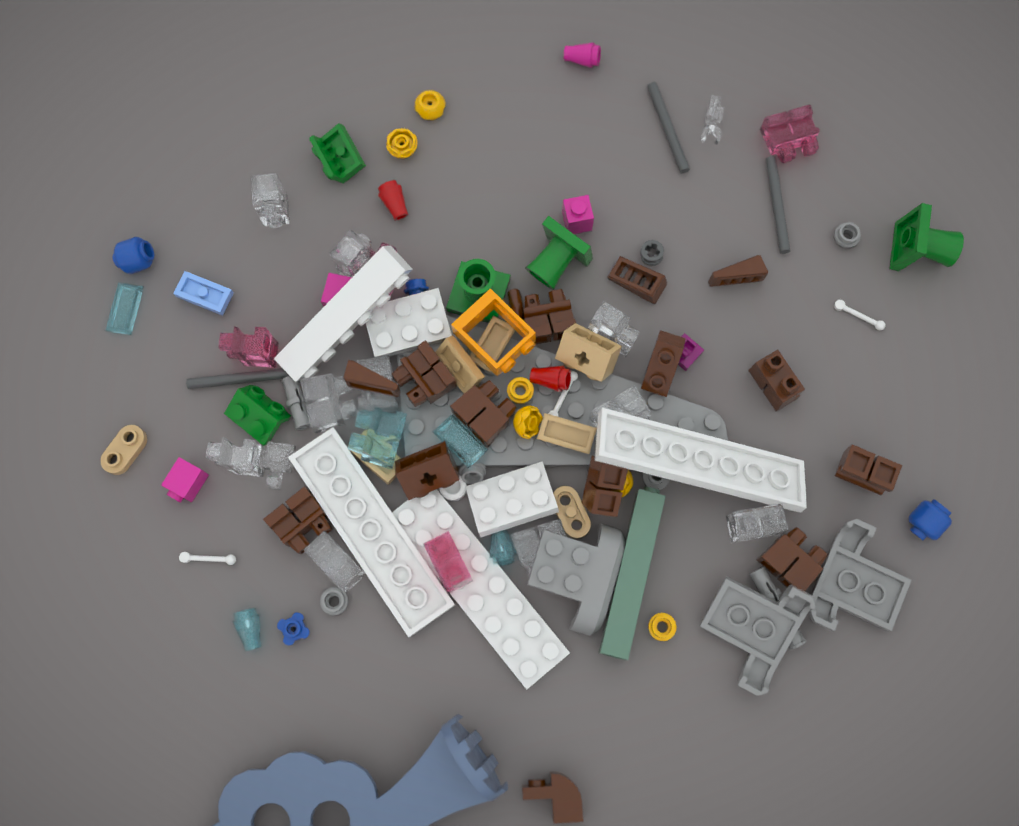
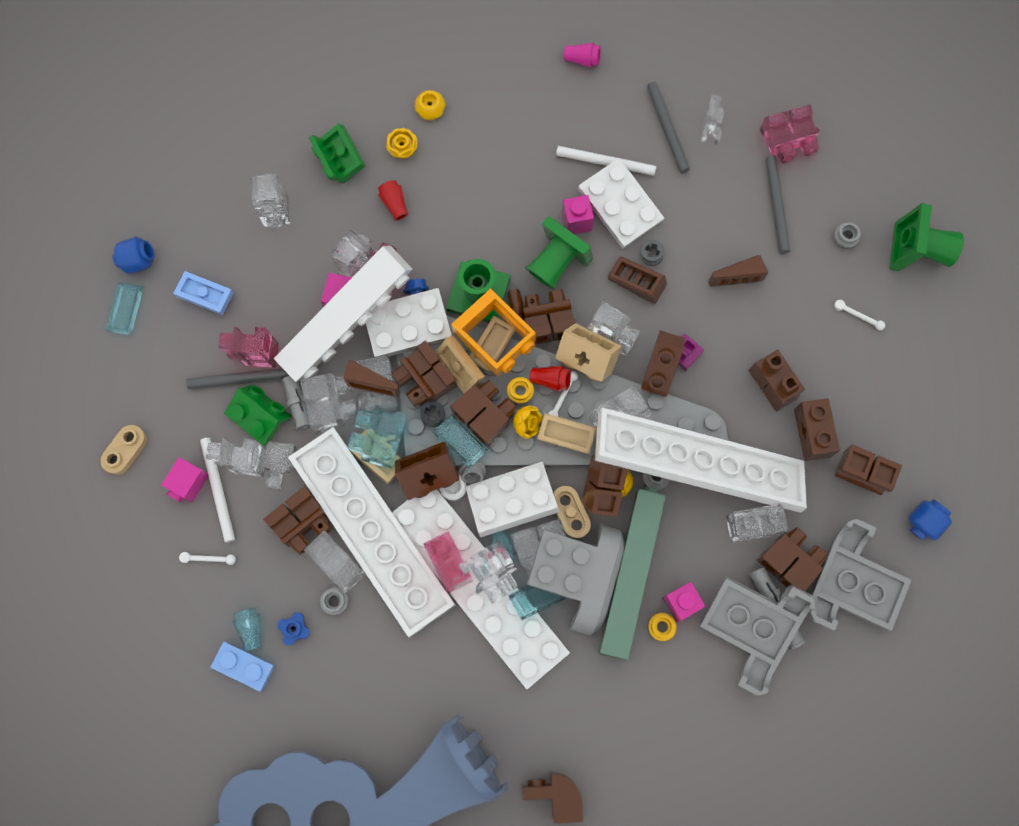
(218, 494): none -> white bar
(242, 666): none -> light blue plate
(440, 410): none -> black bush
(492, 570): none -> clear hips
(533, 600): none -> clear light blue tile
(604, 160): none -> white bar
(621, 203): none -> white plate
(683, 602): none -> dark pink brick
(816, 429): none -> reddish brown brick

